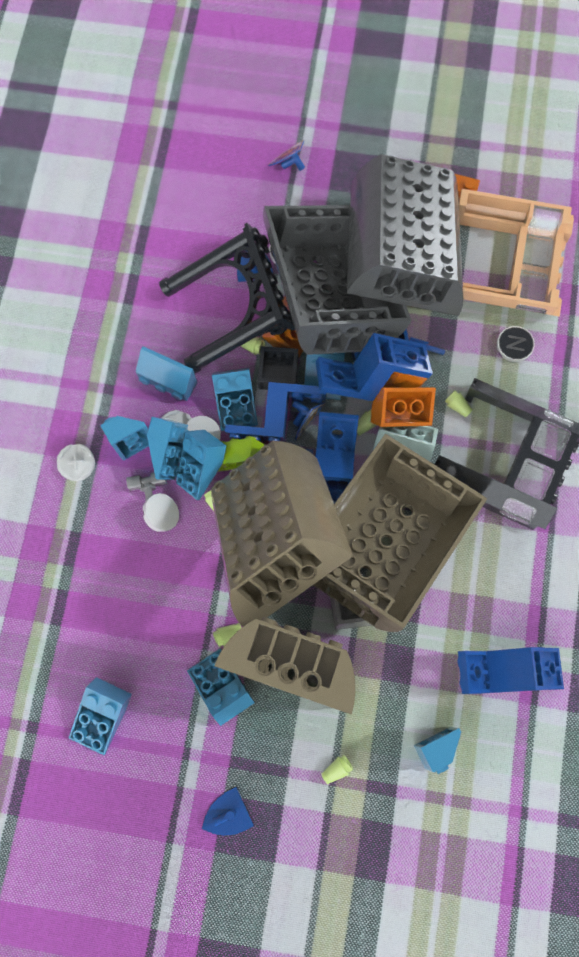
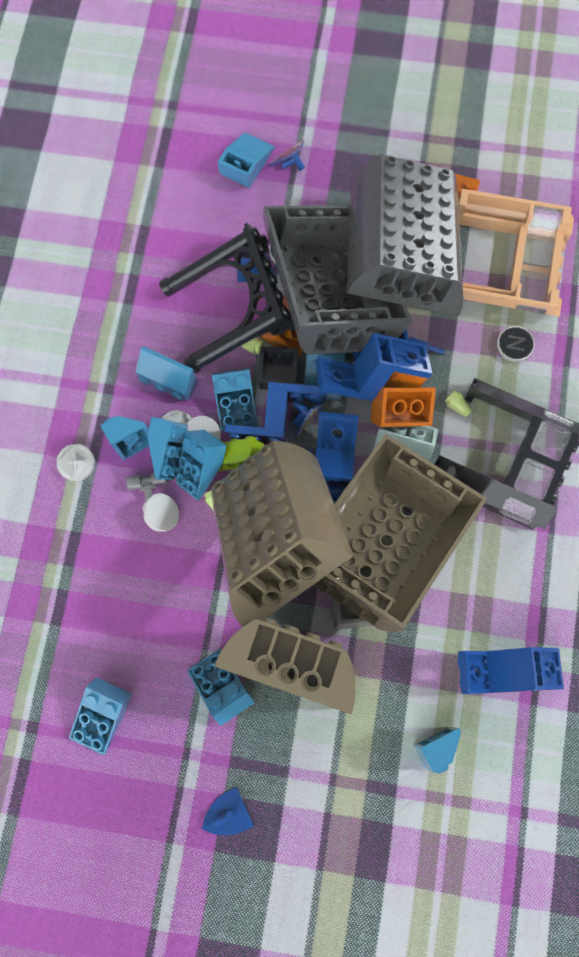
(223, 634): yellowish green cone -> none
(244, 159): none -> dark azure slope
(337, 769): yellowish green cone -> none
(364, 423): yellowish green cone -> none

